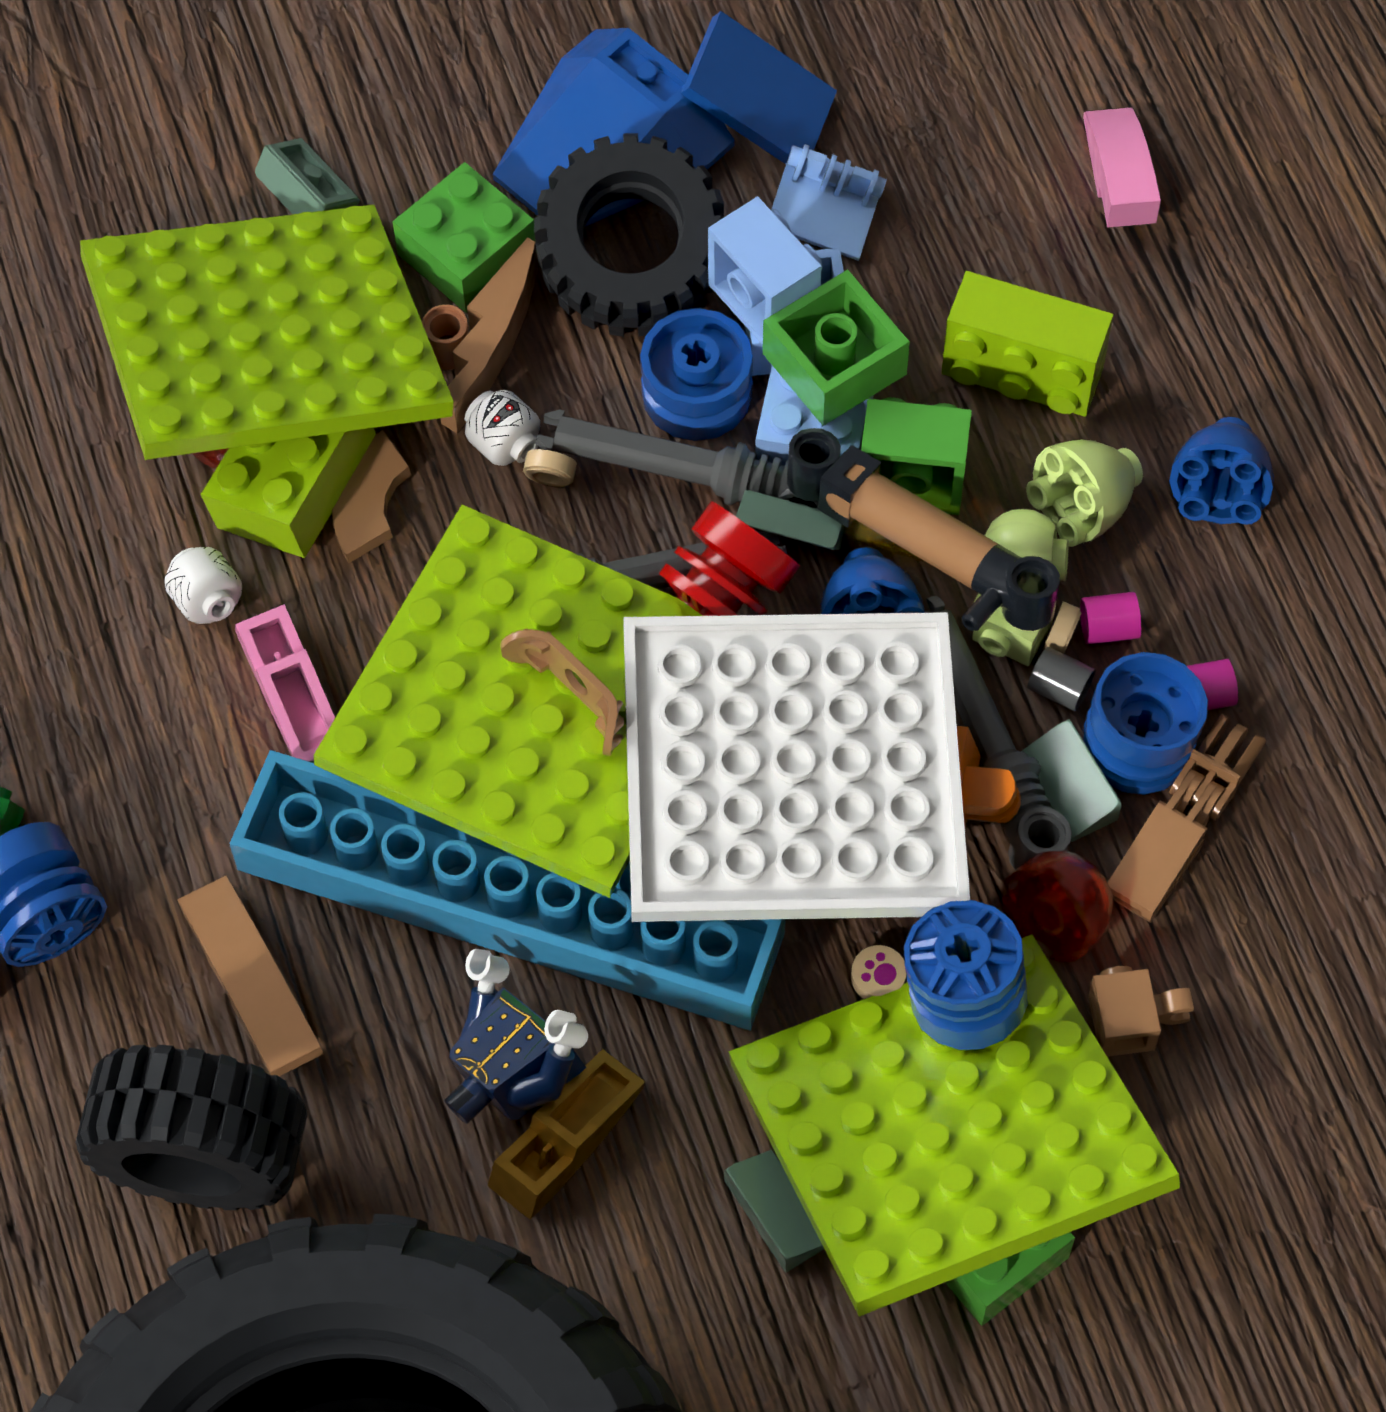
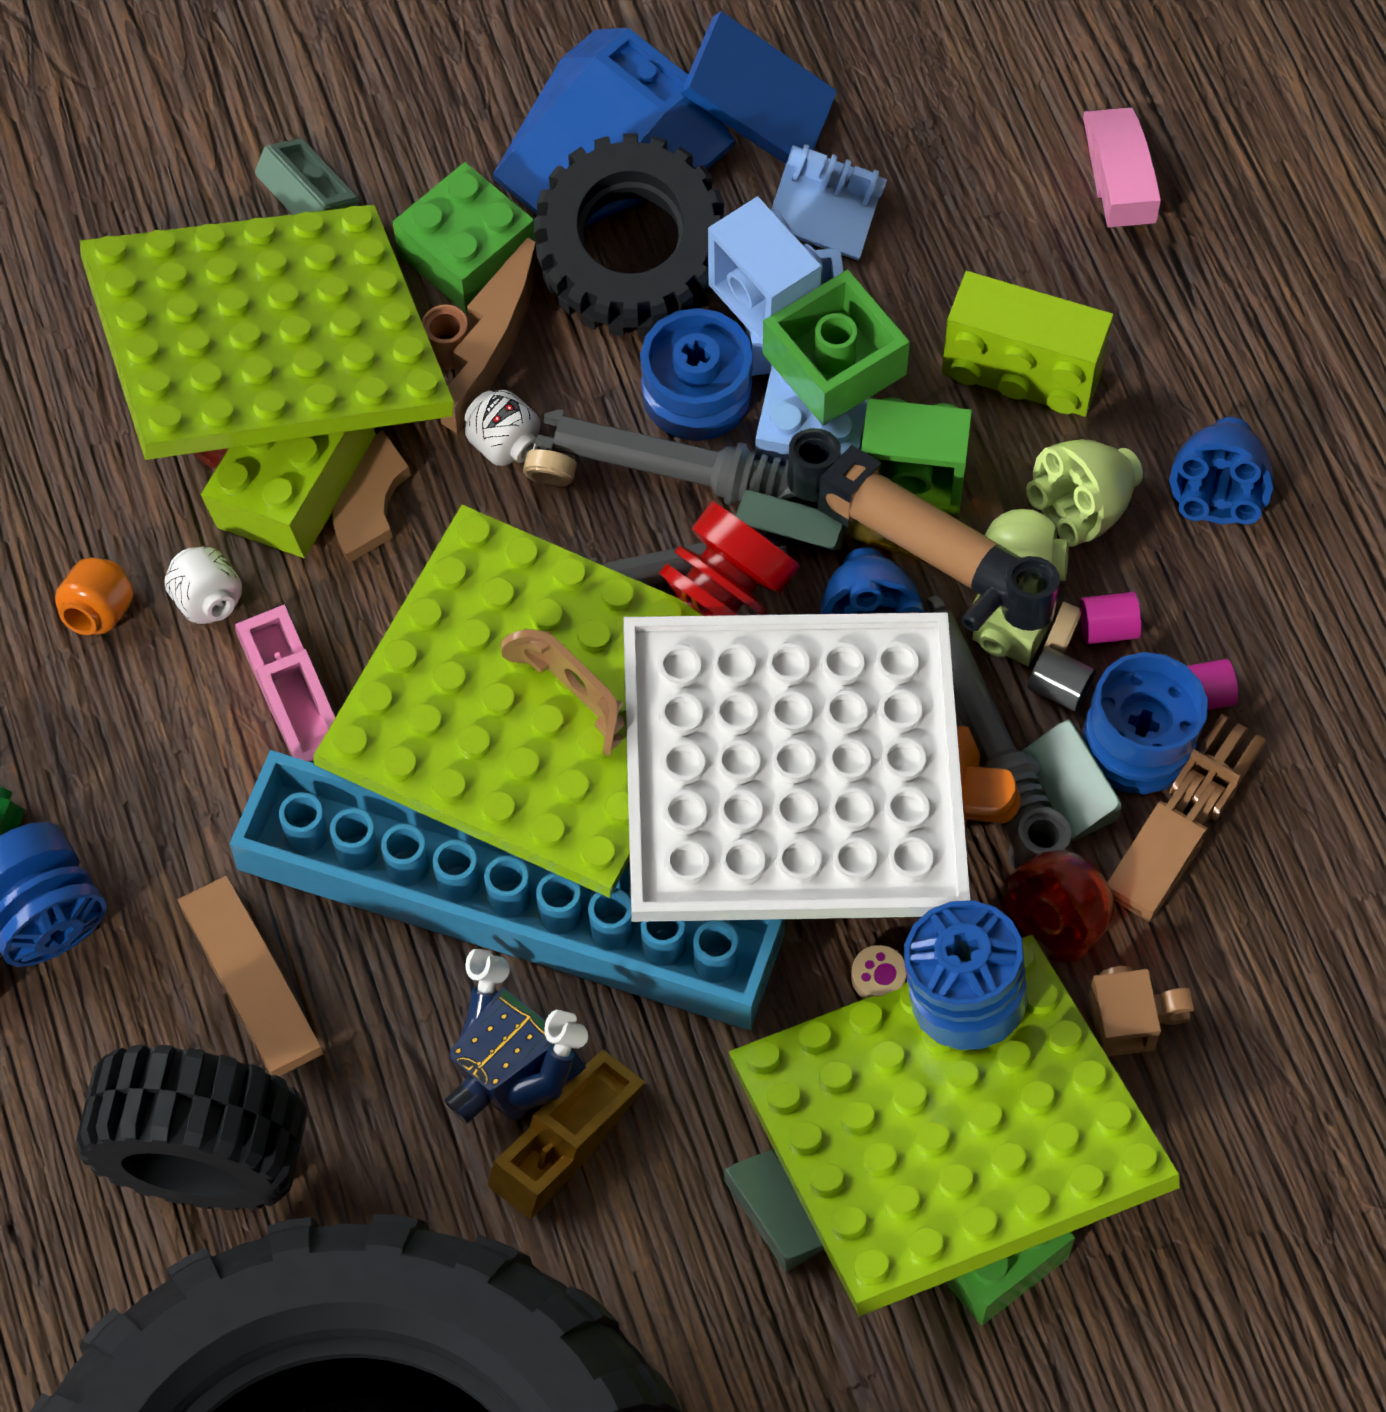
(93, 596): none -> orange head

